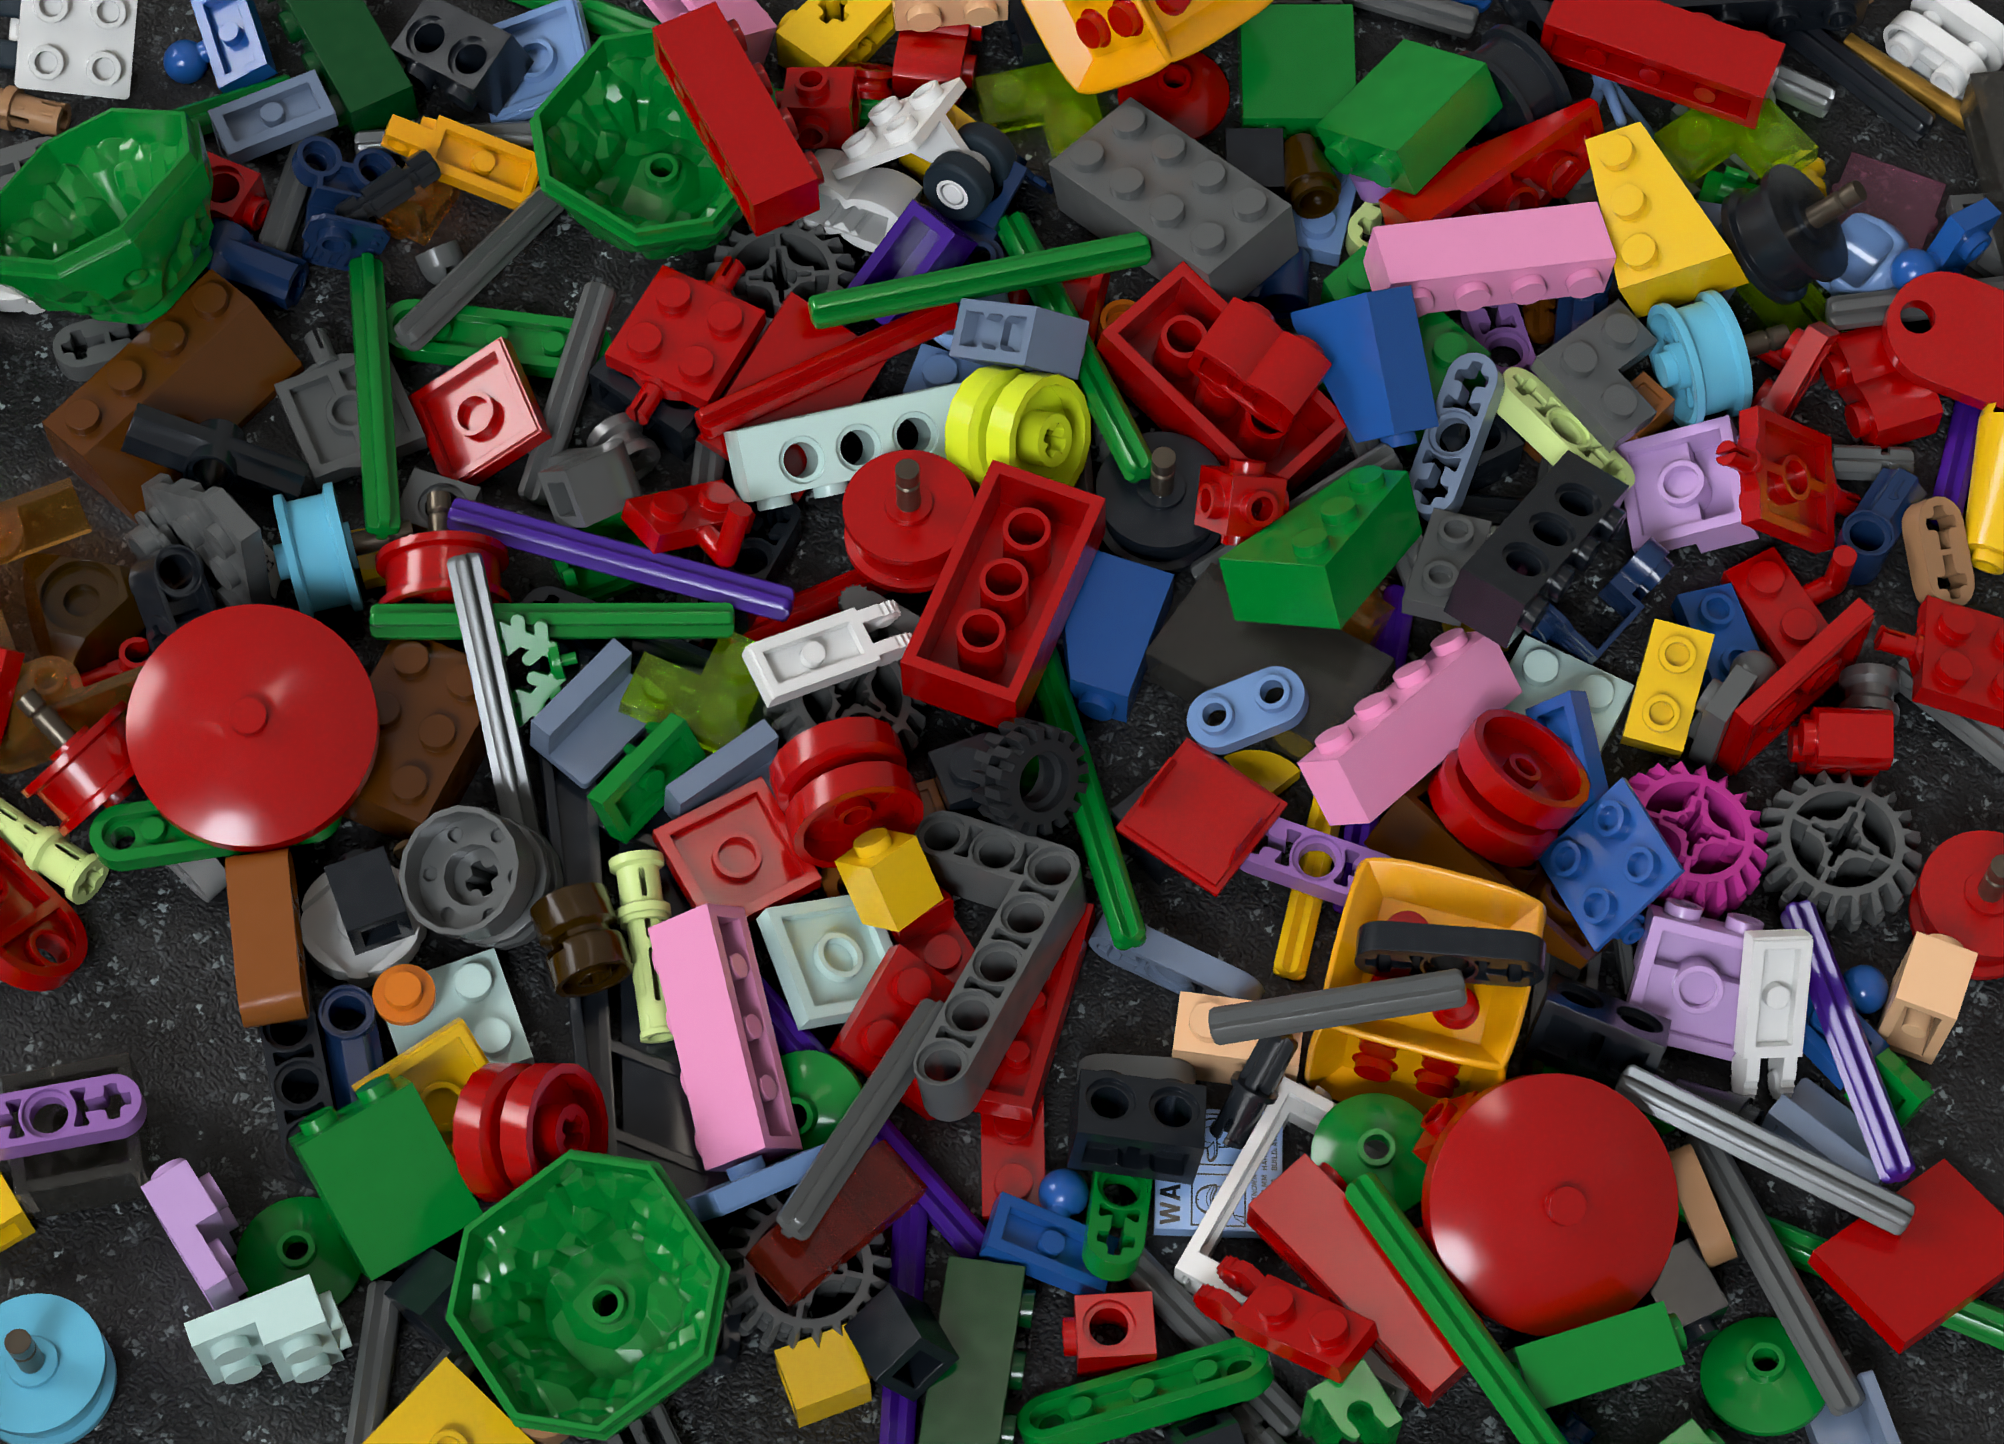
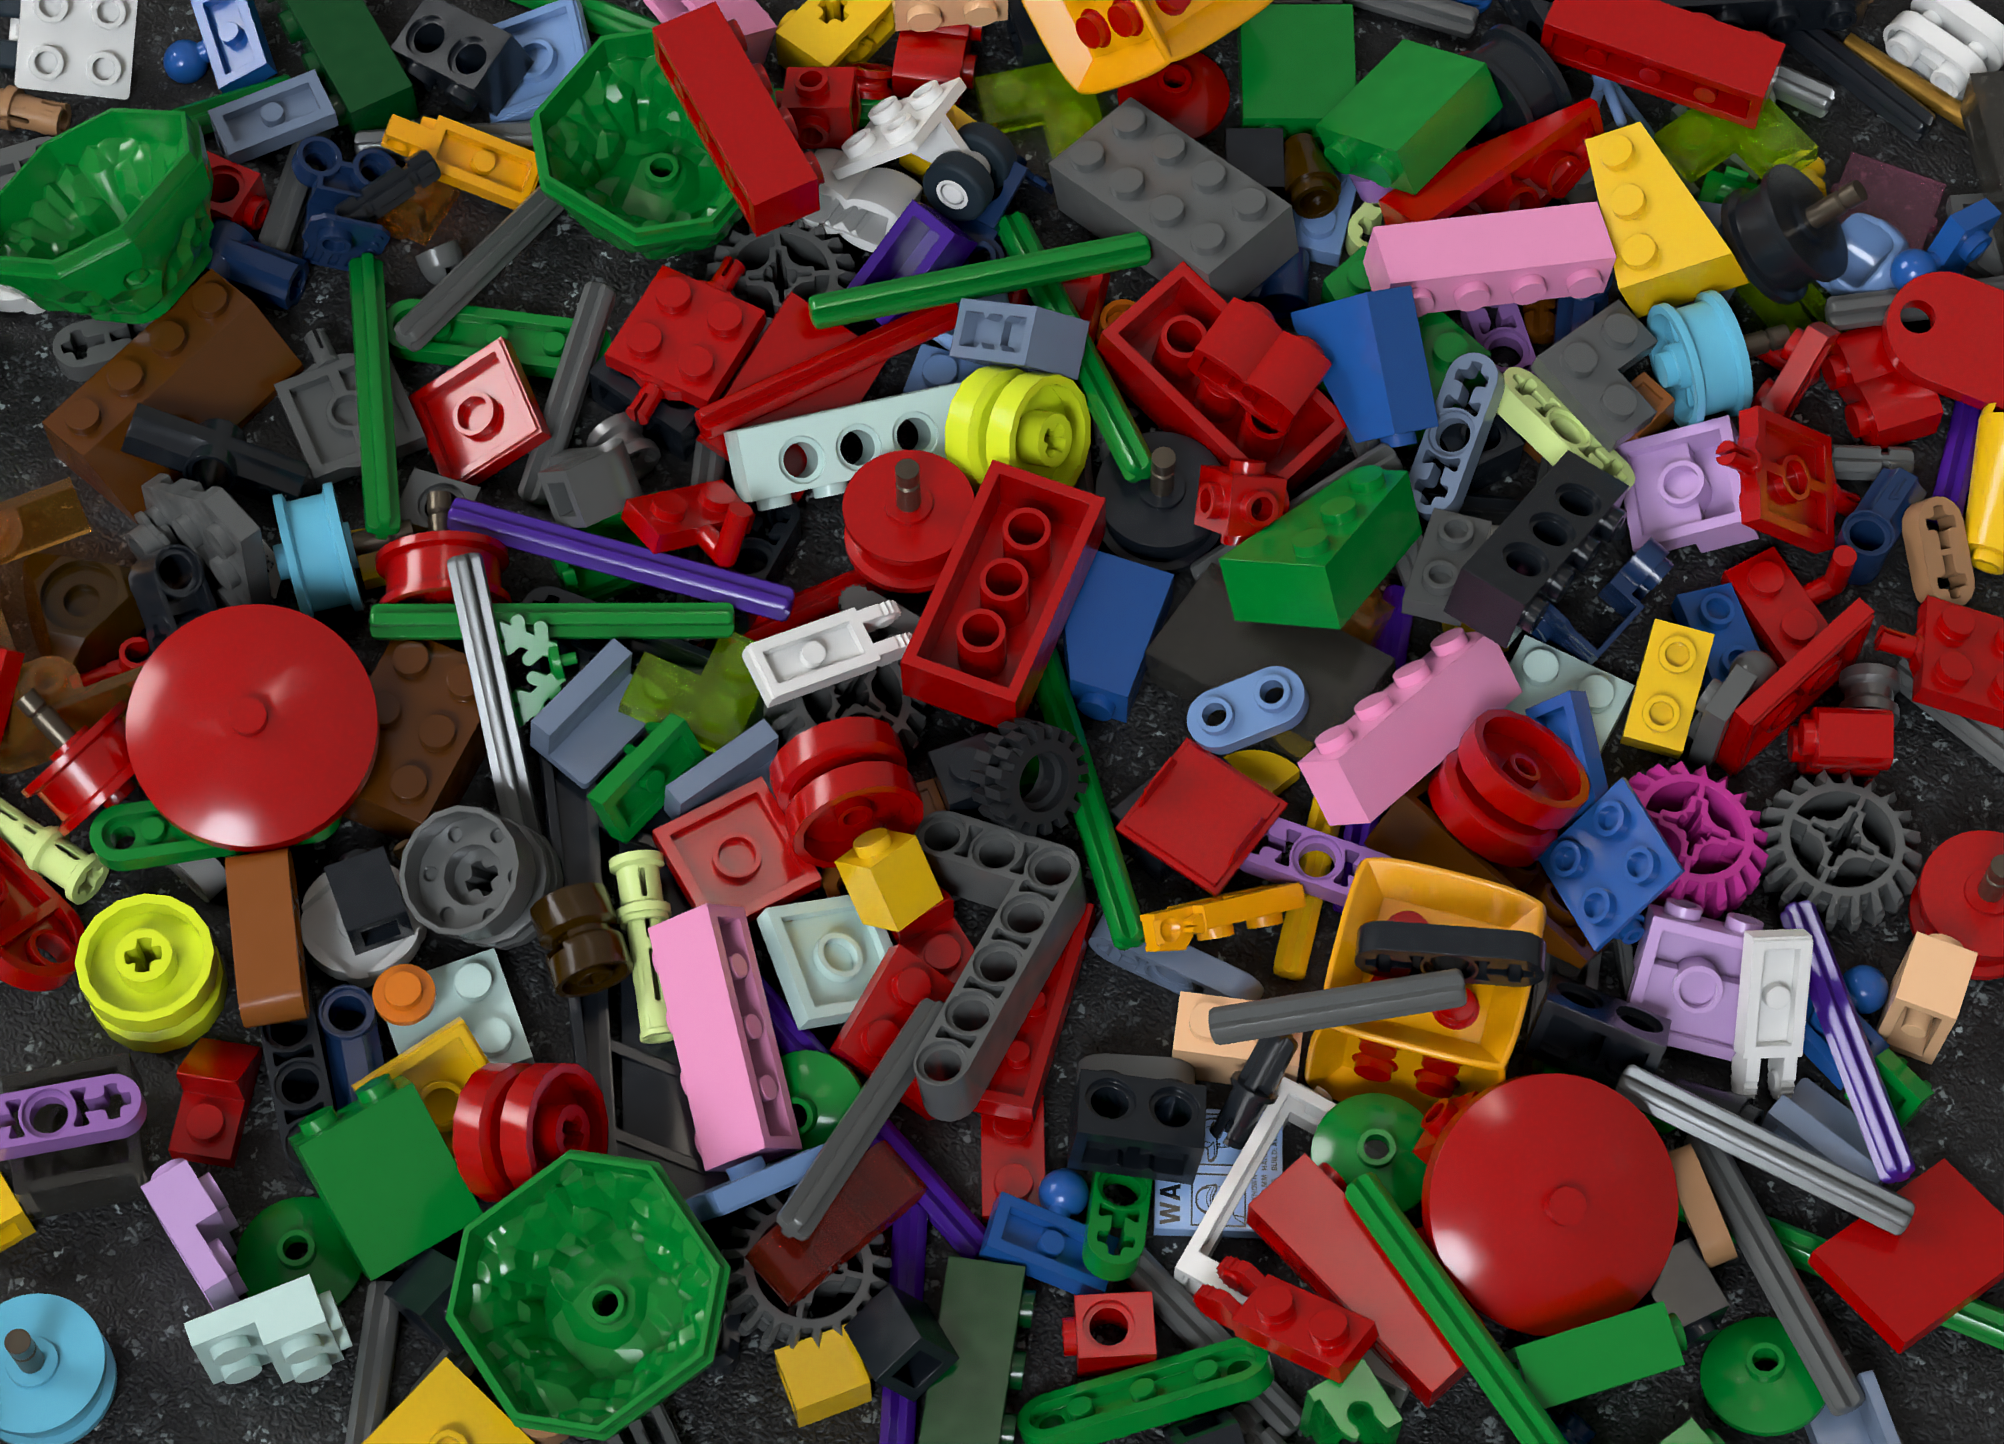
(151, 973): none -> neon yellow wheel
(215, 1101): none -> red slope
(1214, 917): none -> light orange hinge

